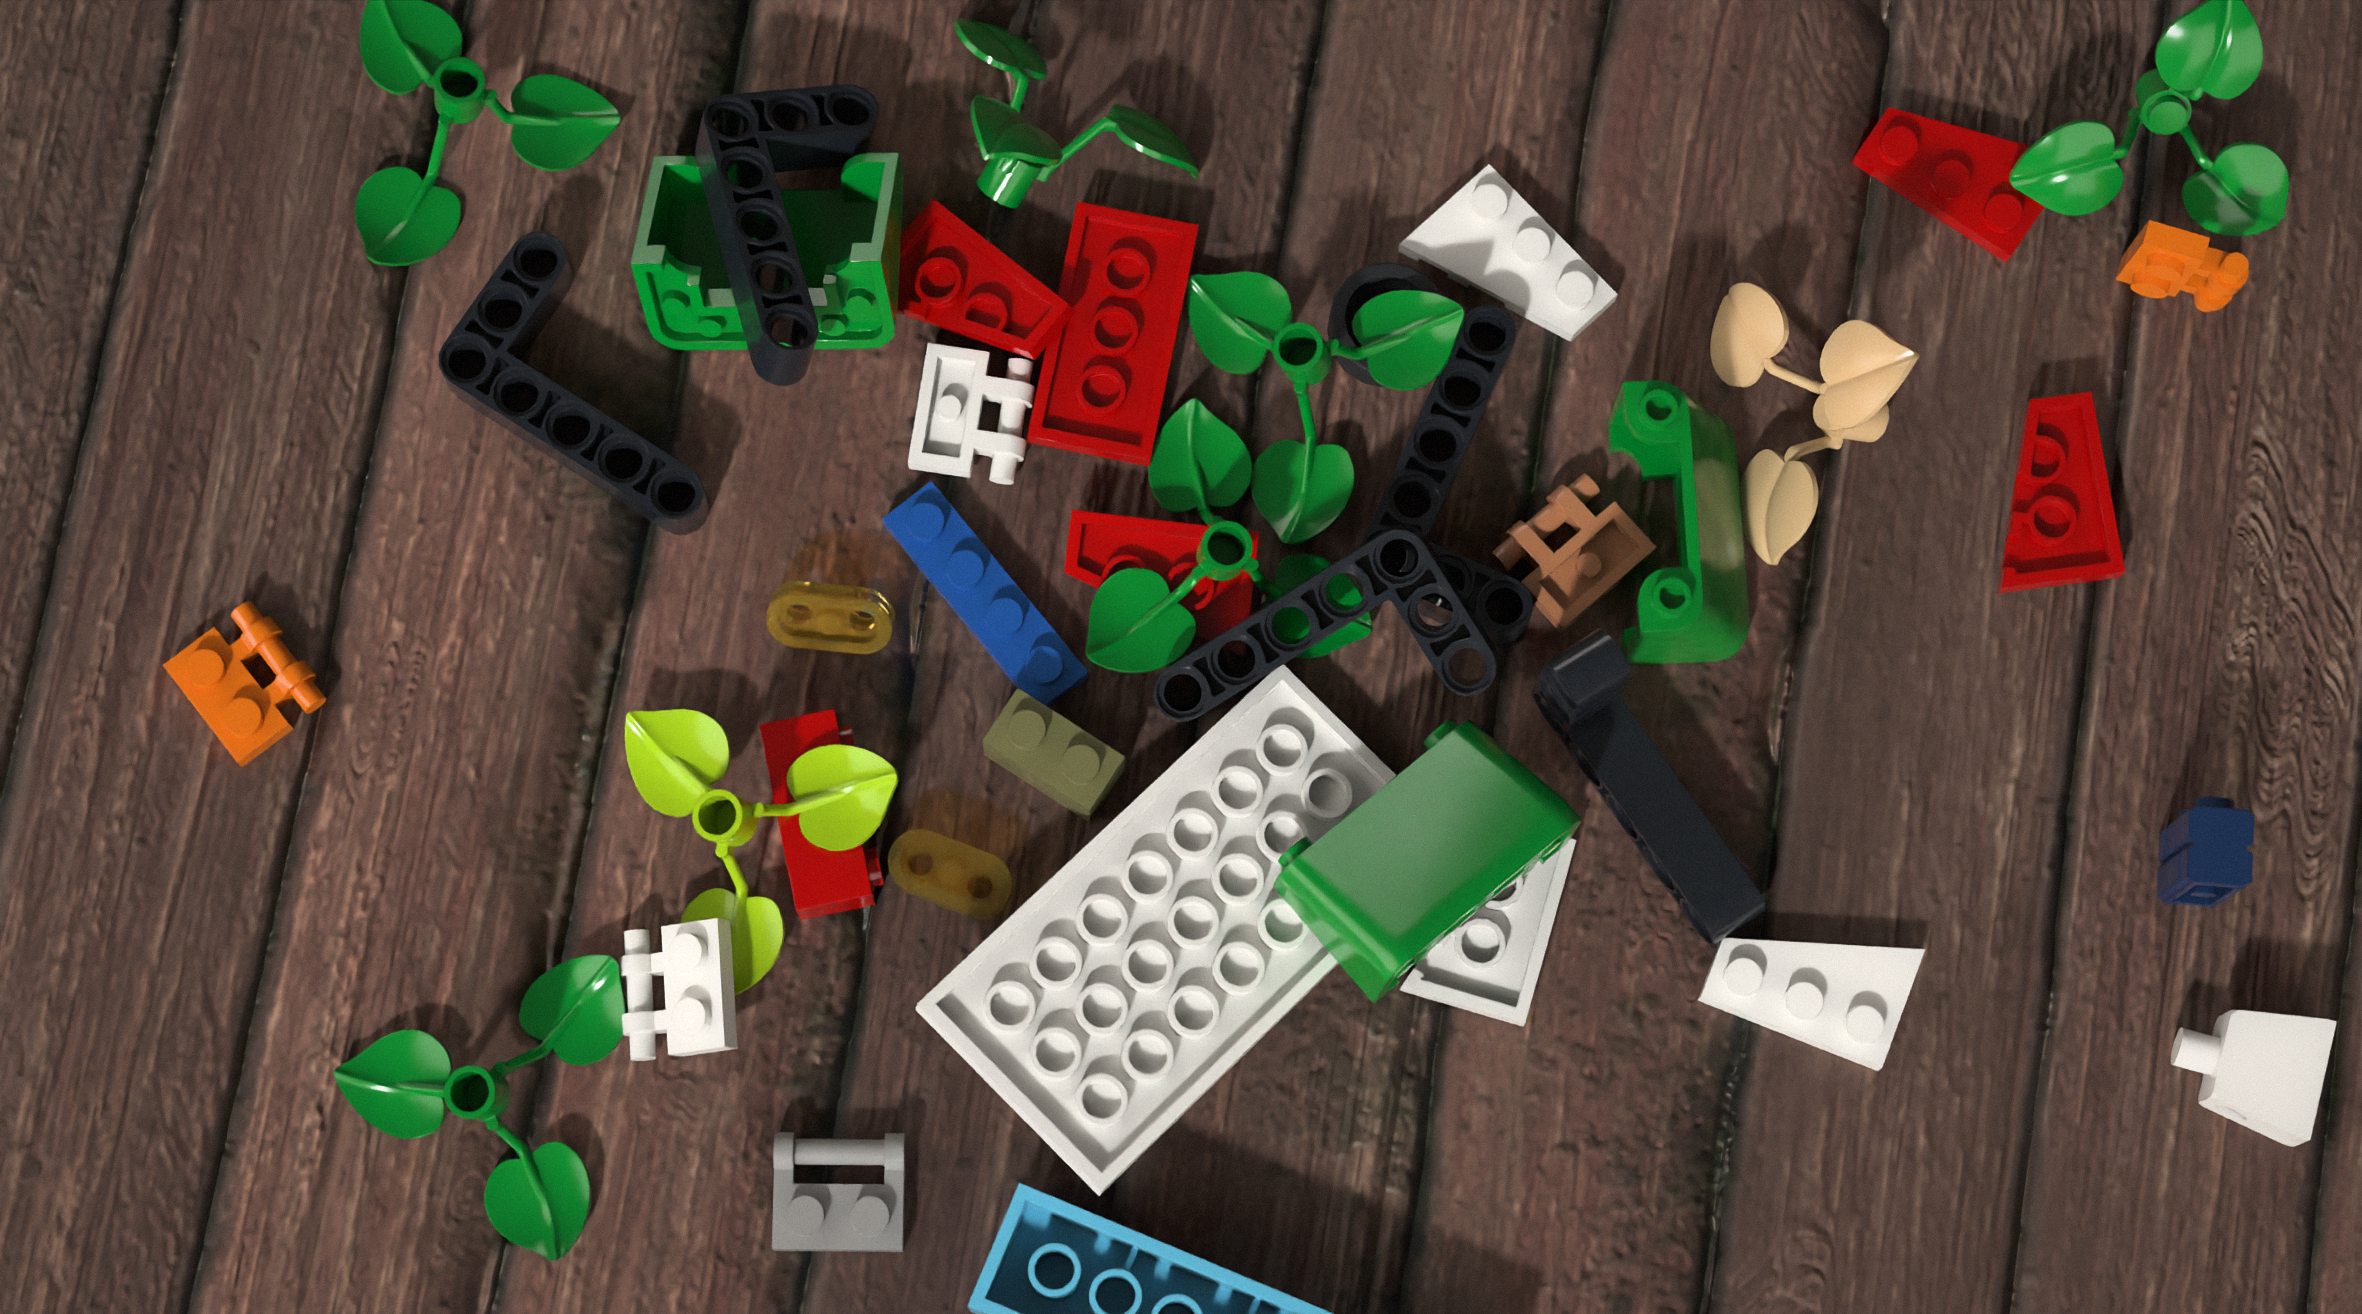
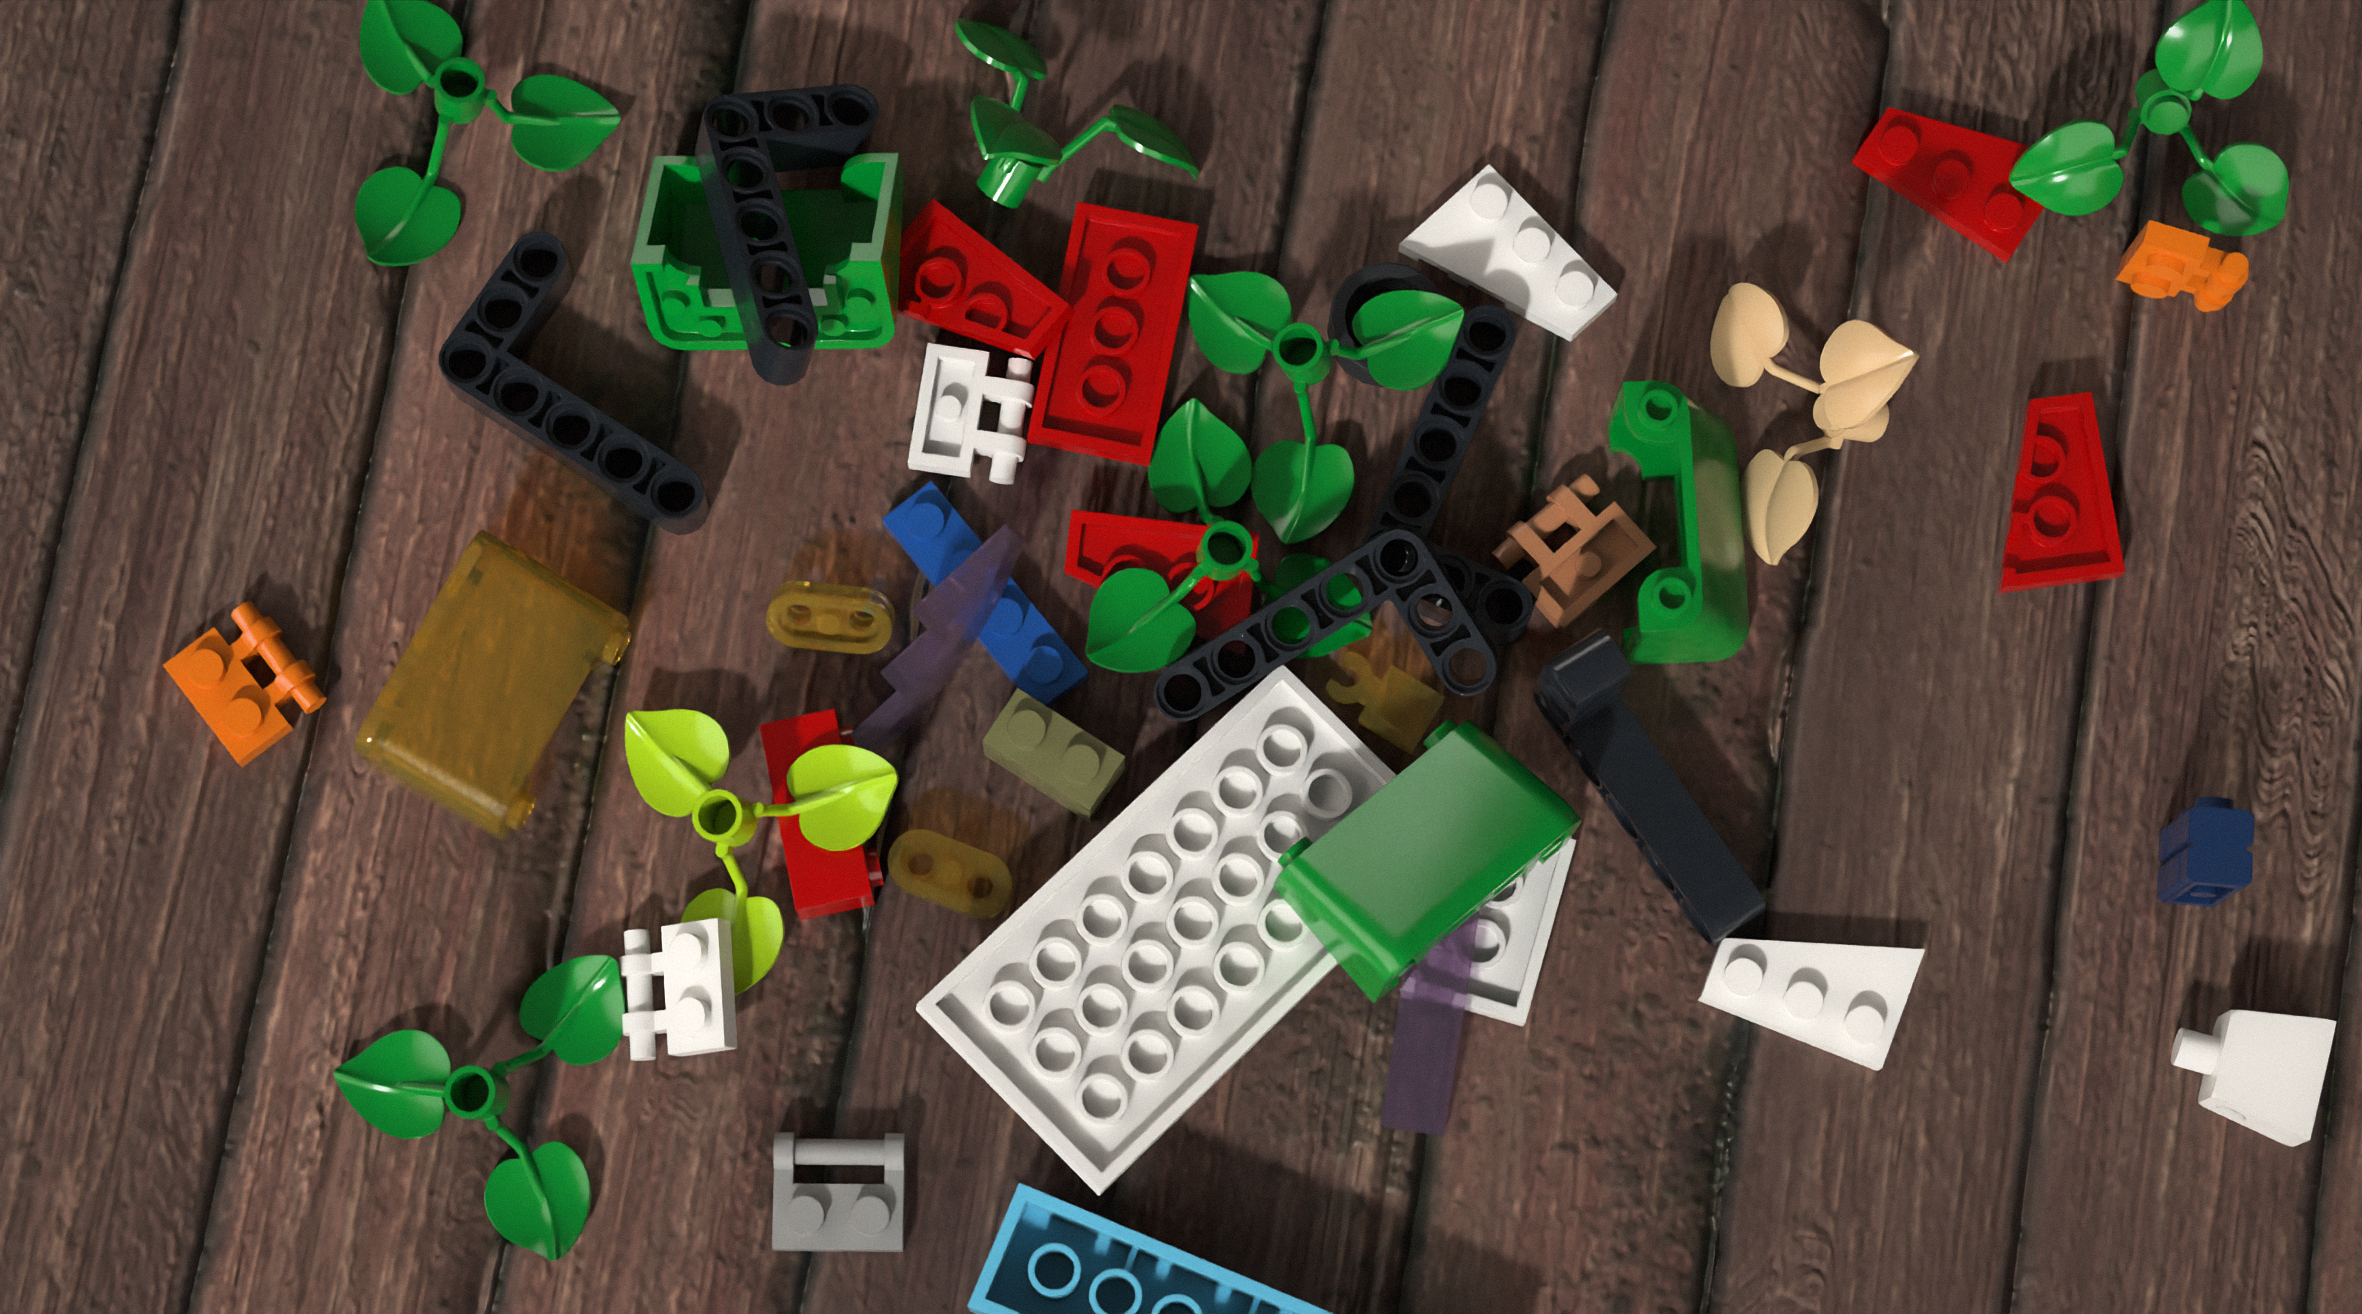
(488, 684): none -> clear yellow windscreen
(953, 619): none -> clear purple slope
(1395, 707): none -> clear yellow plate
(1429, 1035): none -> clear purple slope

